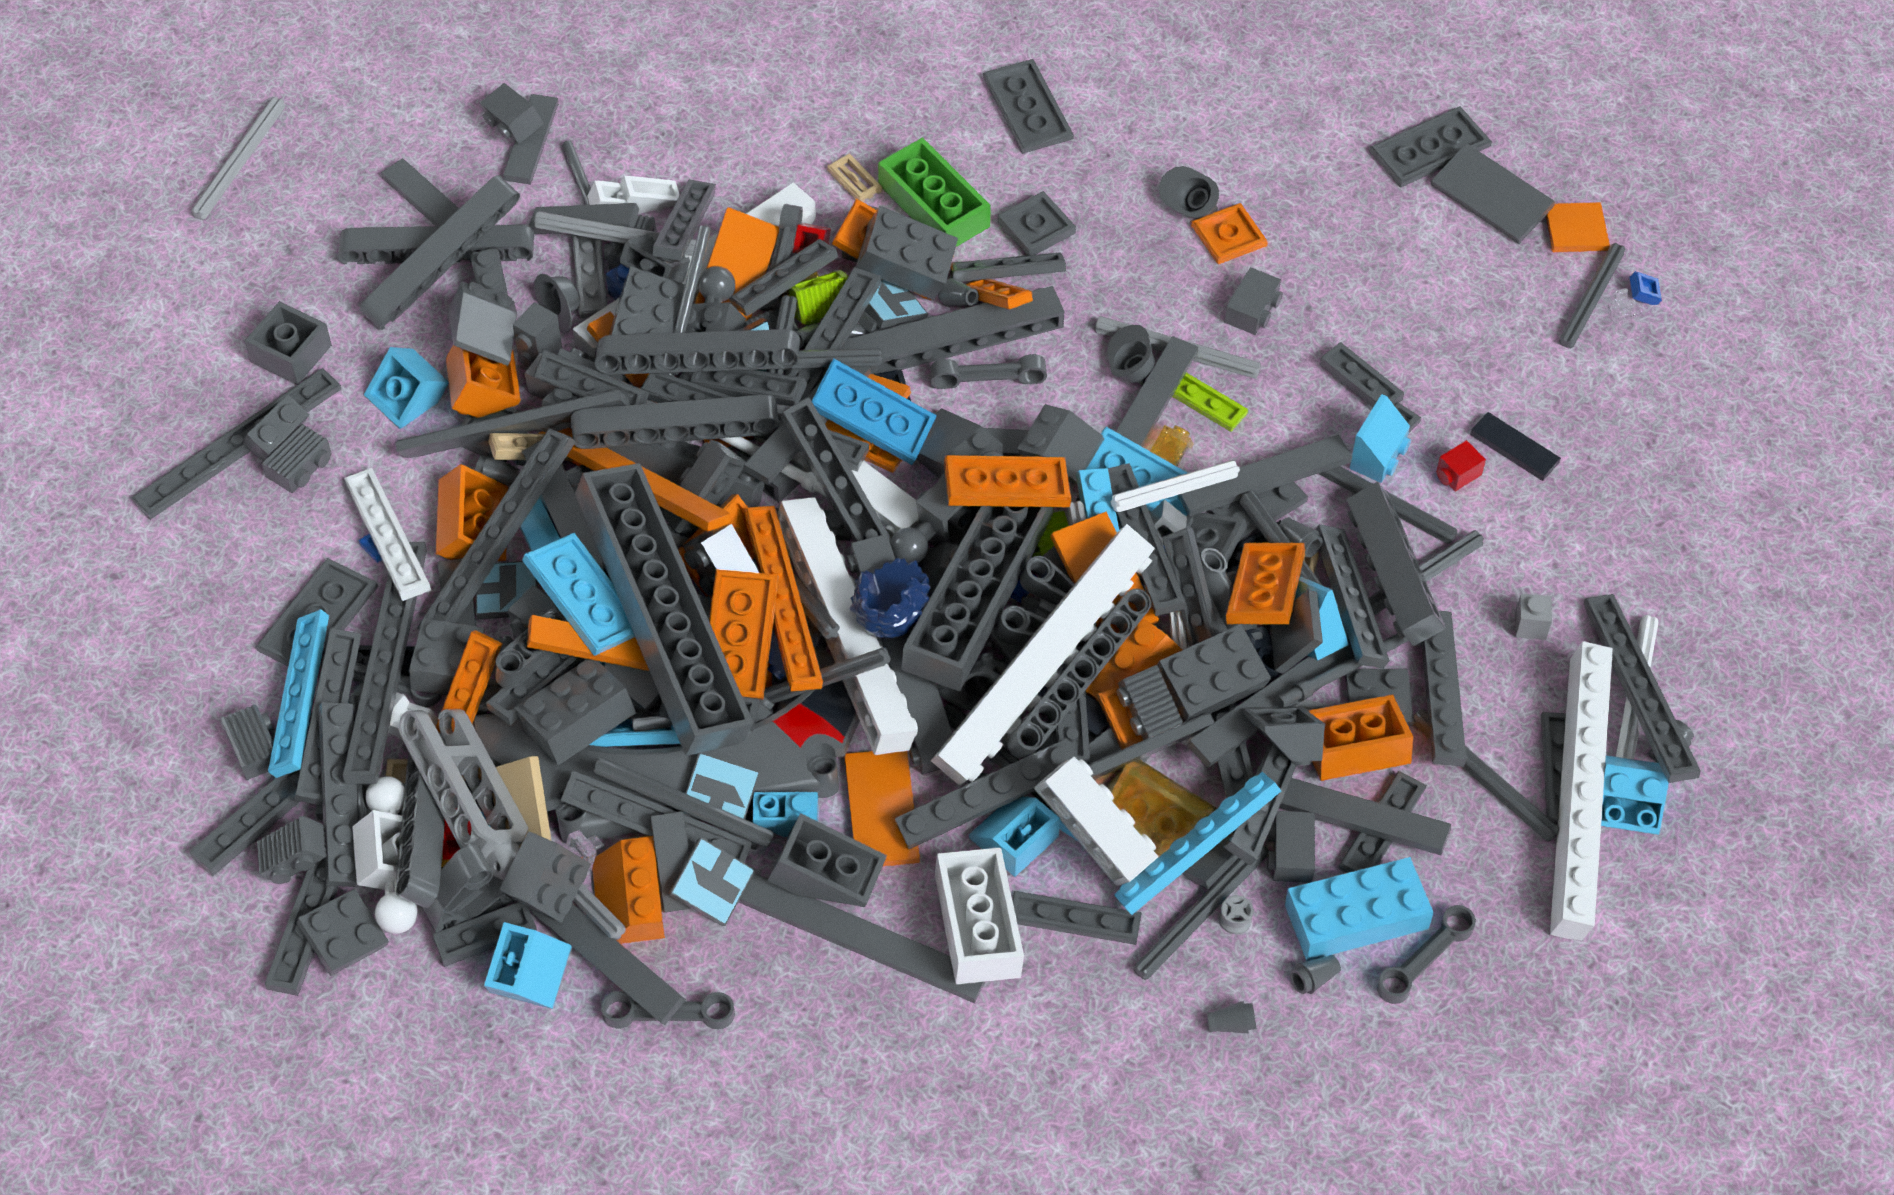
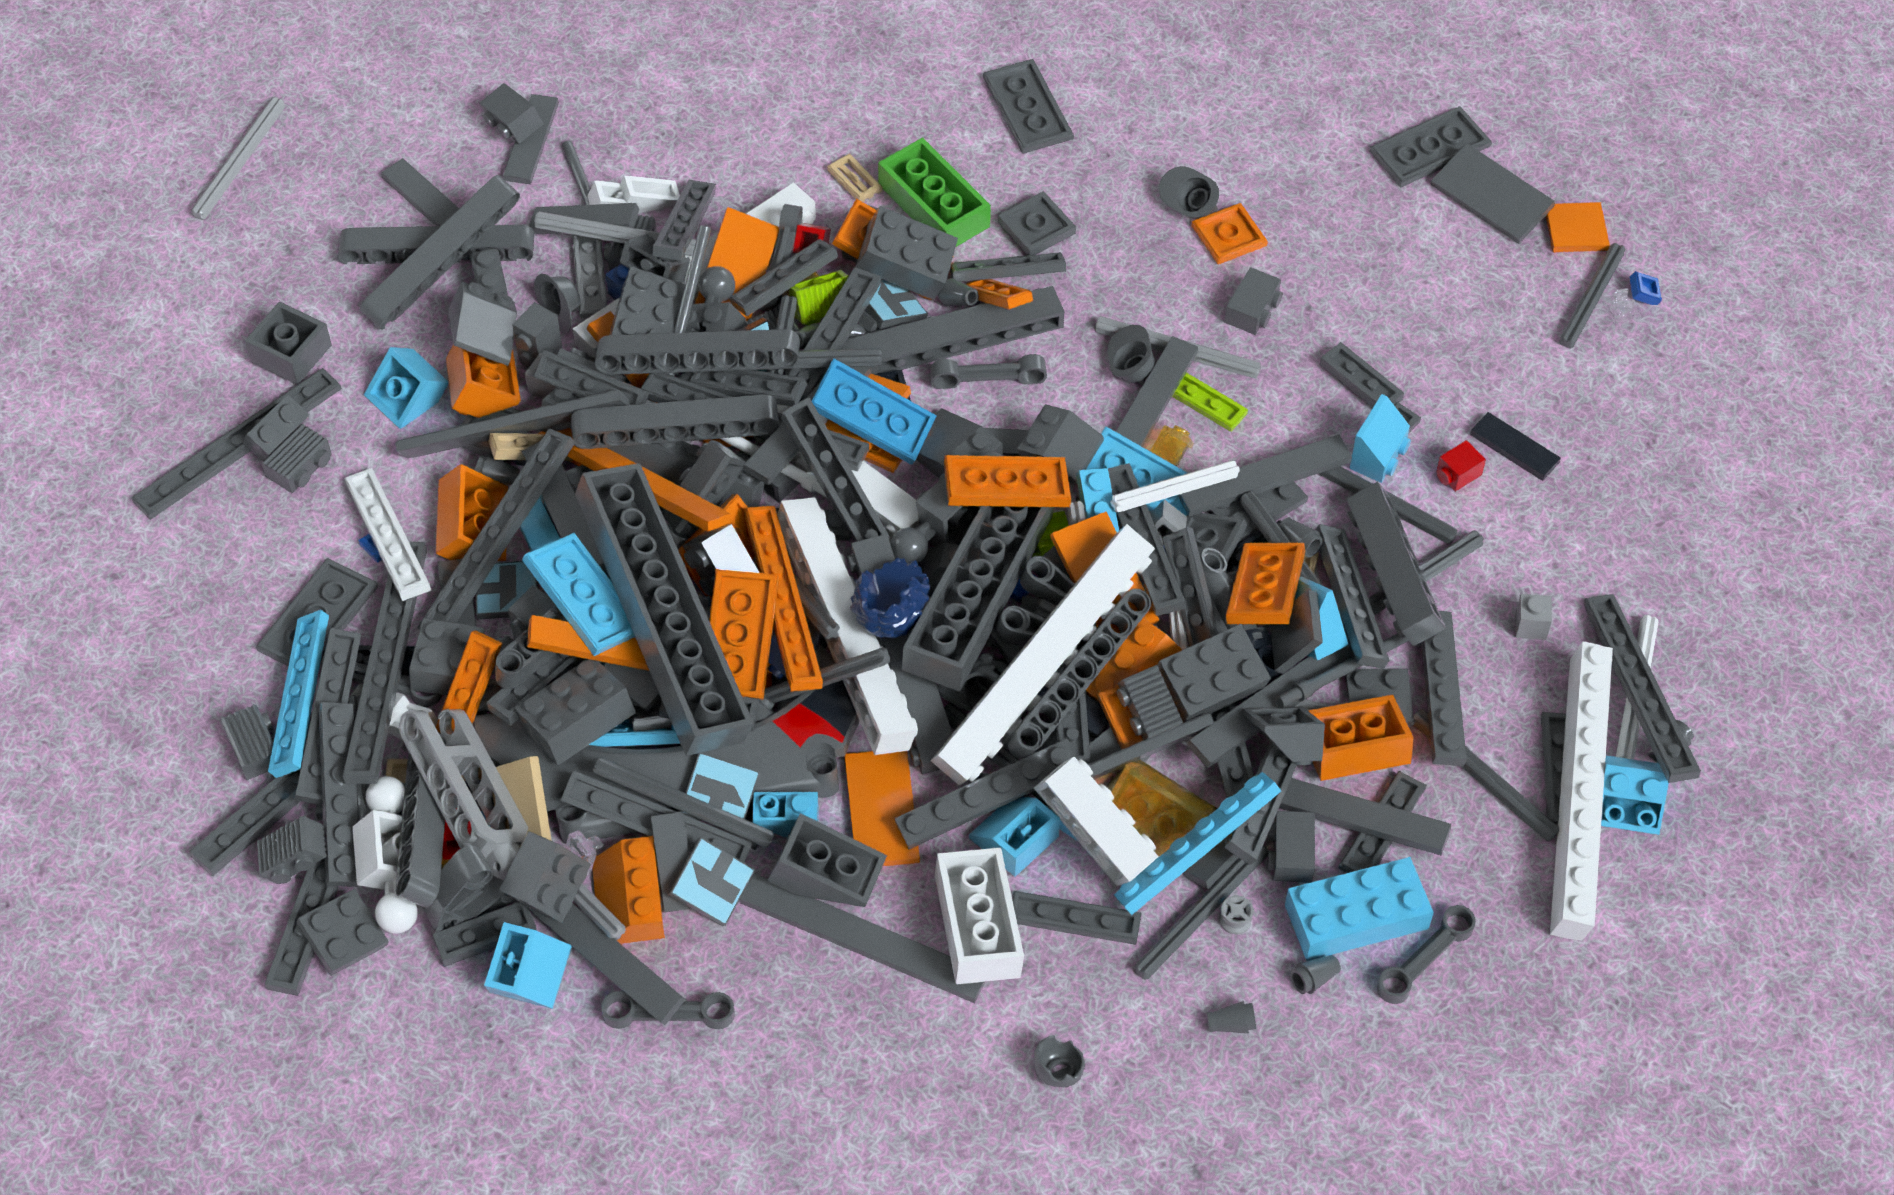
(1053, 1053): none -> dark grey hair

